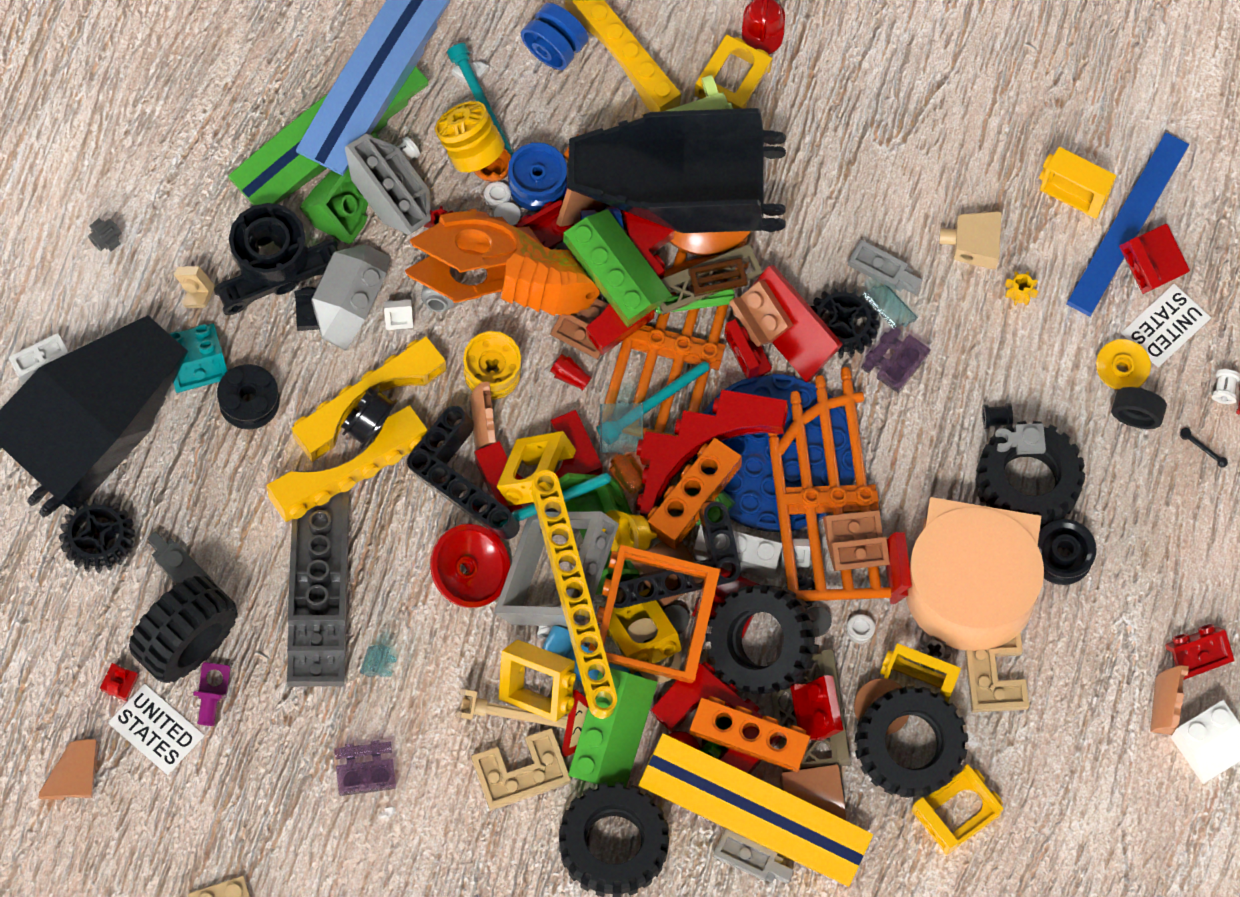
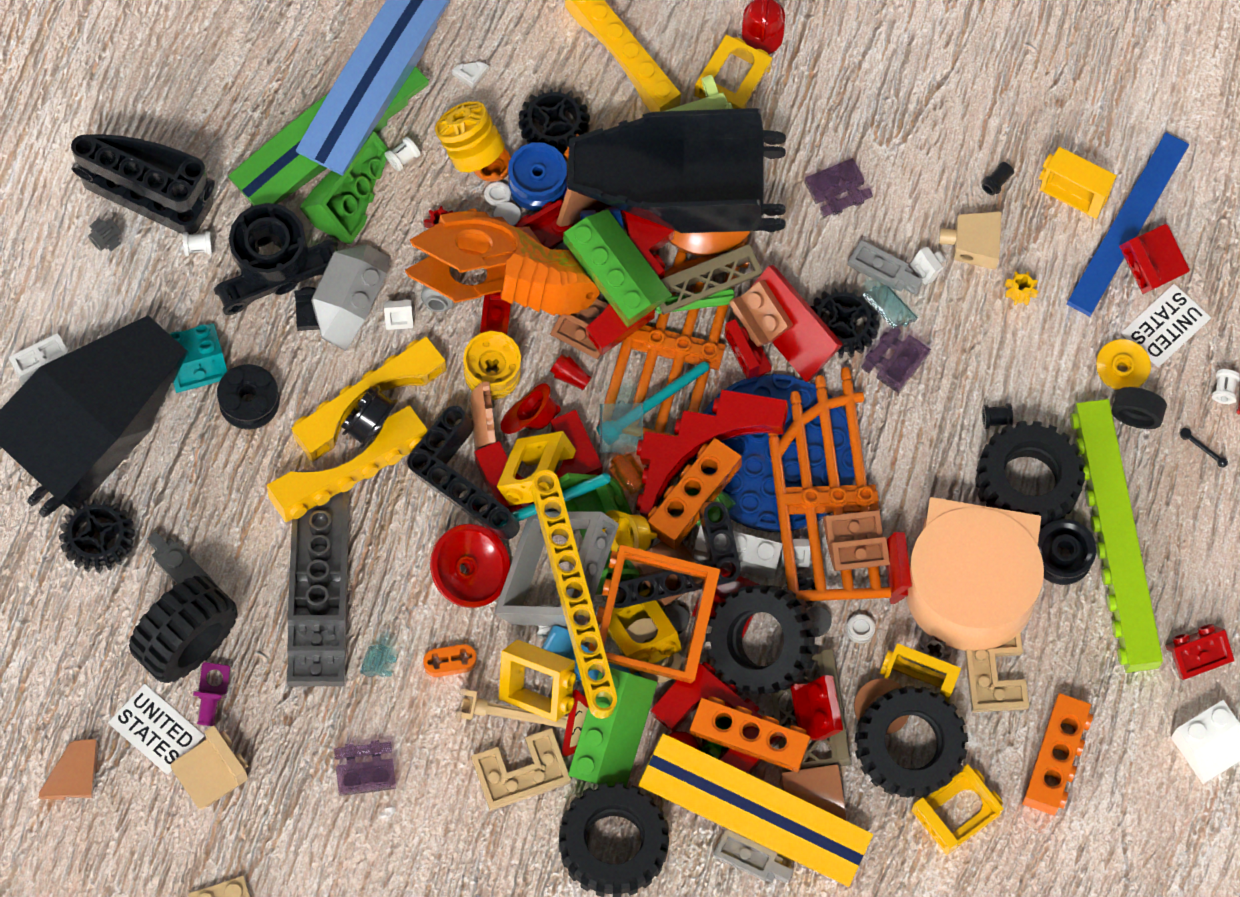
(119, 682): red tile -> none
(147, 169): none -> black panel
(197, 243): none -> white bush
(197, 285): tan bracket -> none
(210, 769): none -> tan bracket
(389, 183): light grey wedge -> none
(449, 654): none -> orange beam
(459, 55): teal piece -> none
(495, 314): none -> red hinge
(532, 411): none -> red piece
(539, 109): none -> black gear
(554, 36): blue wheel -> none
(692, 272): reddish brown tile -> none
(835, 181): none -> clear purple plate
(927, 264): none -> white tile
(993, 183): none -> black pin
(1026, 439): light grey plate -> none
(1064, 711): none -> orange brick
(1117, 537): none -> lime brick
(1168, 700): nougat slope -> none

